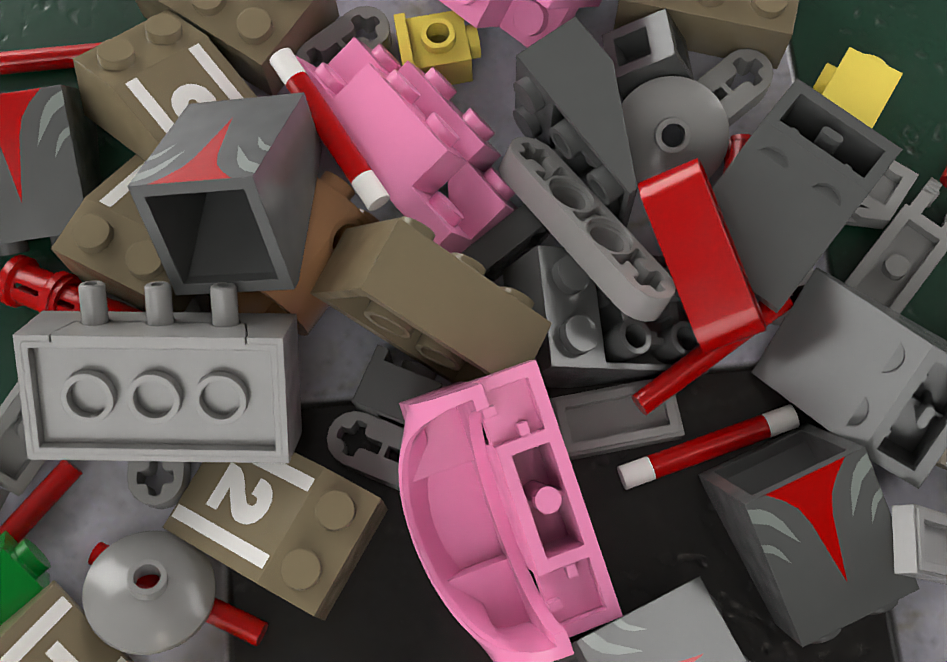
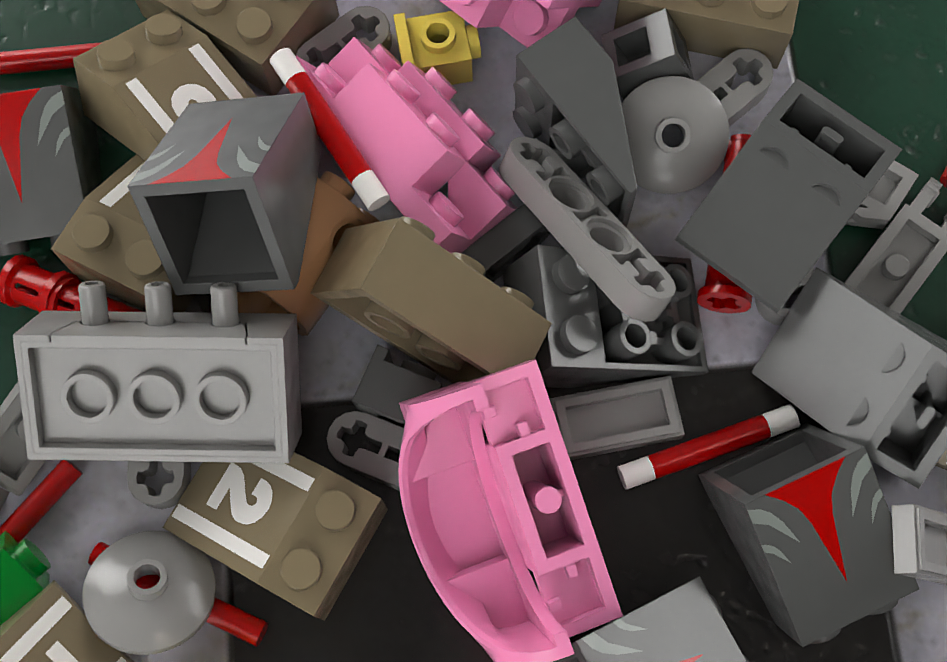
(691, 367): red bar -> none
(701, 256): red beam -> none
(859, 85): light yellow brick -> none

